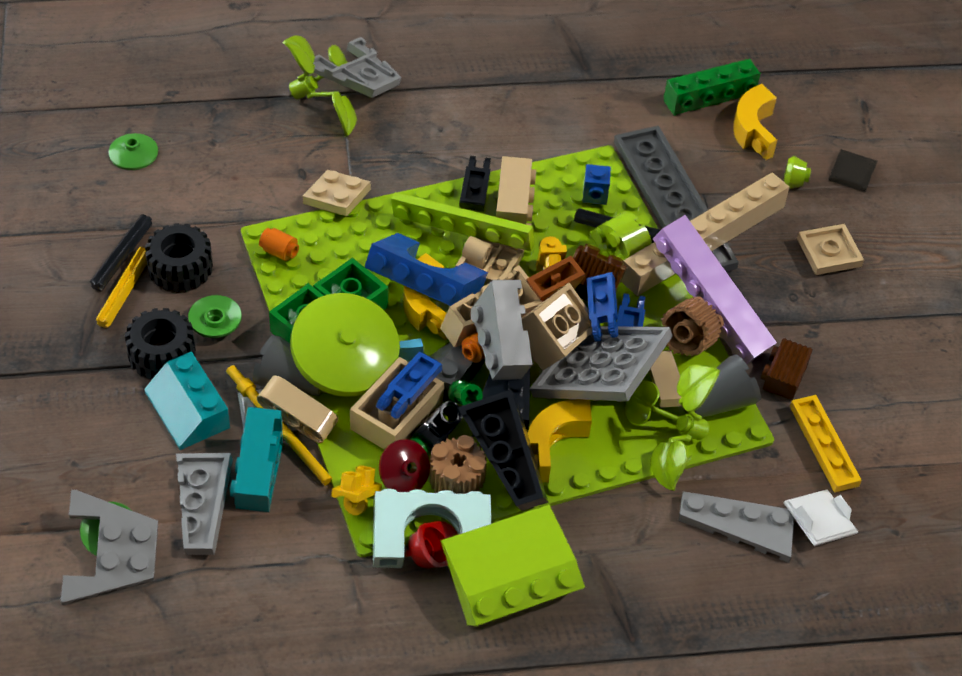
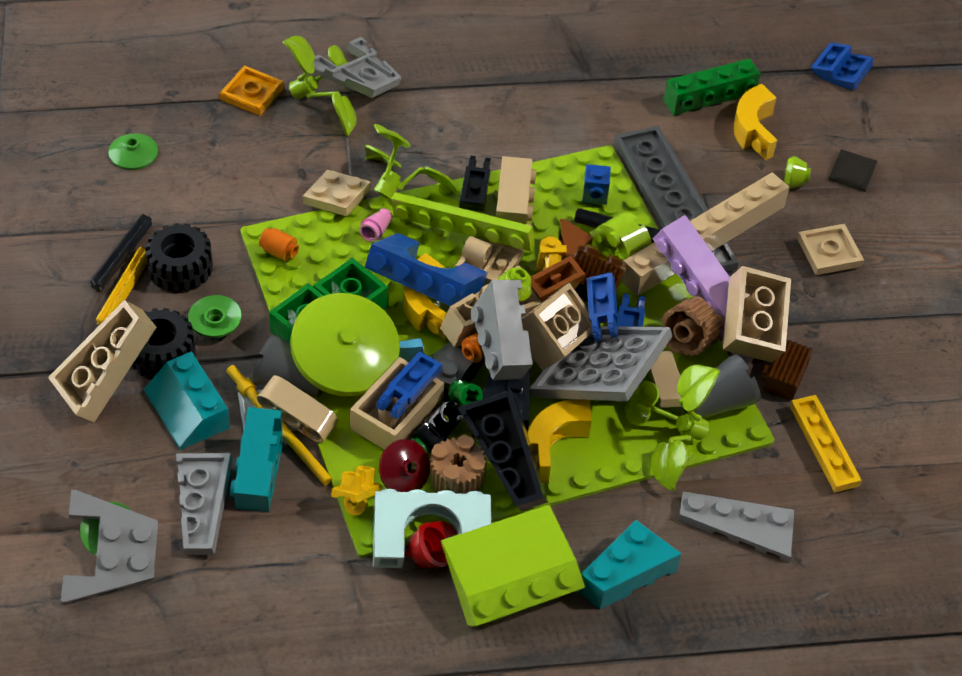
(102, 360): none -> tan wedge
(252, 90): none -> light orange tile
(375, 225): none -> bright pink cone
(389, 180): none -> lime plant
(519, 274): none -> lime cone
(572, 237): none -> dark orange slope
(628, 564): none -> teal wedge
(757, 314): none -> tan brick
(822, 516): white piece -> none
(841, 66): none -> blue slope

